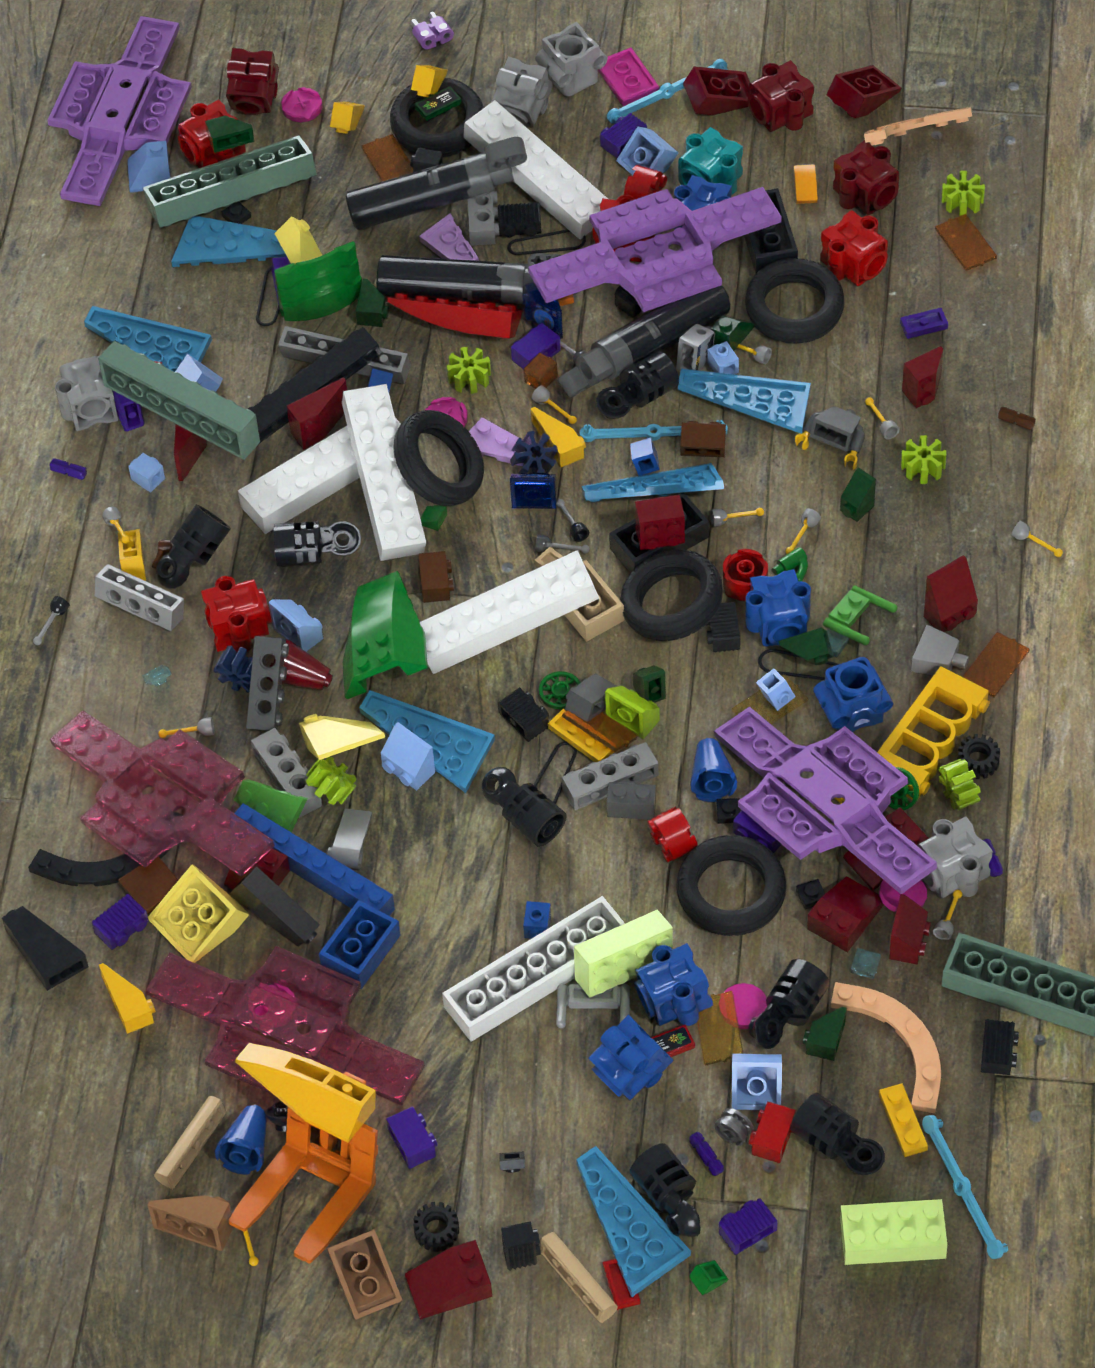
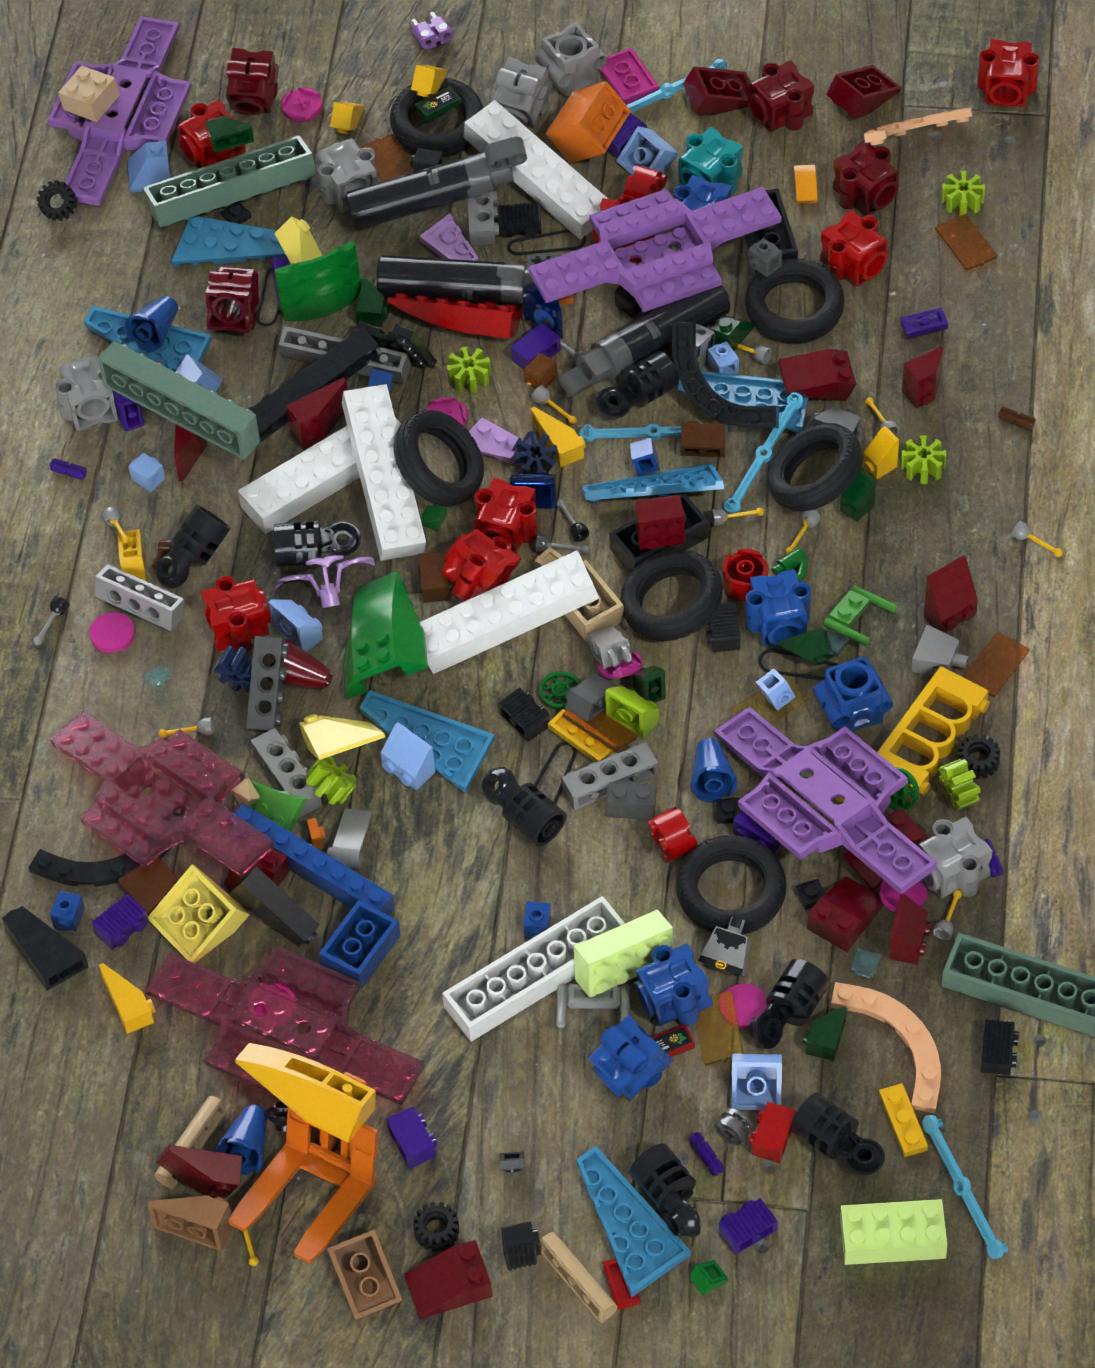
(48, 192): none -> black tyre
(67, 911): none -> blue brick
(89, 93): none -> tan piece
(112, 632): none -> dark pink tile
(152, 323): none -> blue cone
(203, 1170): none -> dark red slope
(232, 299): none -> dark red piece
(245, 793): none -> tan slope
(316, 833): none -> orange plate
(328, 593): none -> lavender plant
(343, 169): none -> light grey piece
(403, 341): none -> black plate
(478, 564): none -> red piece
(507, 513): none -> red piece
(588, 122): none -> orange container
(609, 646): none -> light grey hinge
(623, 669): none -> dark pink tile
(704, 396): none -> black plate
(728, 948): none -> torso
(733, 505): none -> medium azure piece
(764, 257): none -> dark grey brick
(819, 374): none -> dark red slope
(828, 486): none -> black tyre
(881, 454): none -> yellow slope
(1008, 72): none -> red piece

